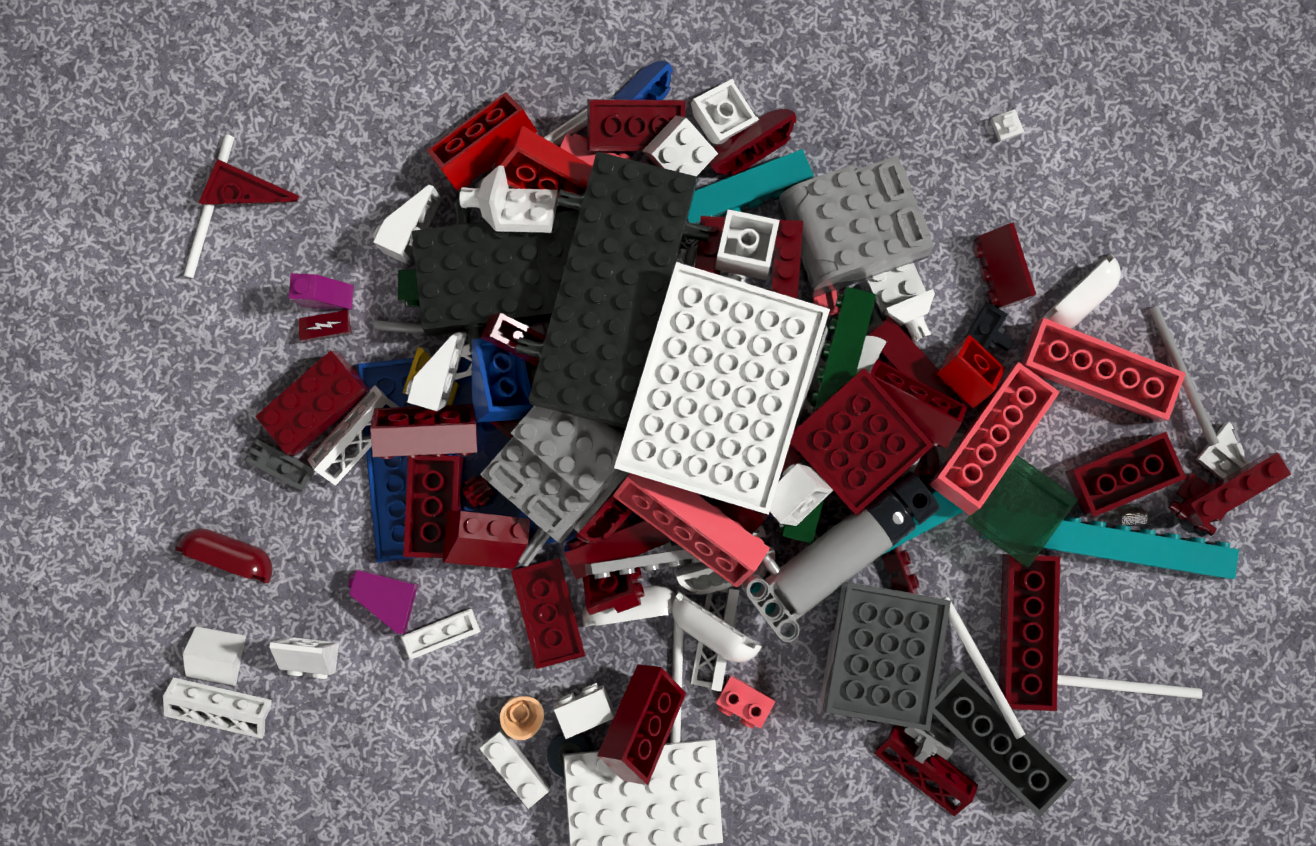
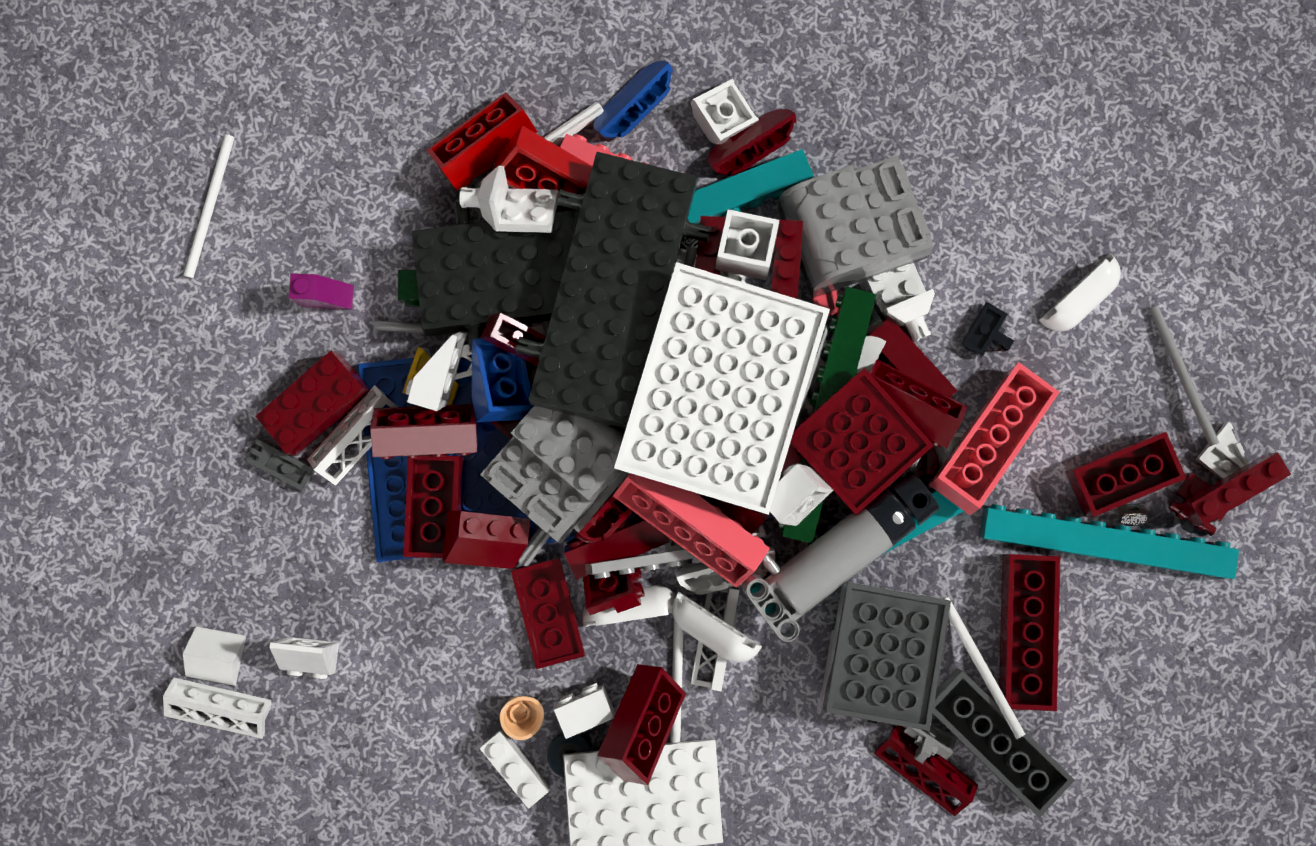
(226, 554): dark red brick -> none
(235, 186): dark red wing -> none
(324, 326): dark red slope -> none
(384, 597): magenta slope -> none
(395, 233): white slope -> none
(440, 634): white tile -> none
(478, 491): dark red gear -> none
(628, 122): dark red plate -> none
(680, 148): white brick -> none
(744, 702): coral brick -> none
(899, 562): dark red hinge -> none
(971, 371): red brick -> none
(1004, 267): dark red slope -> none
(1007, 125): white tile -> none
(1022, 511): clear green piece -> none
(1102, 370): coral brick -> none
(1130, 686): white piece -> none

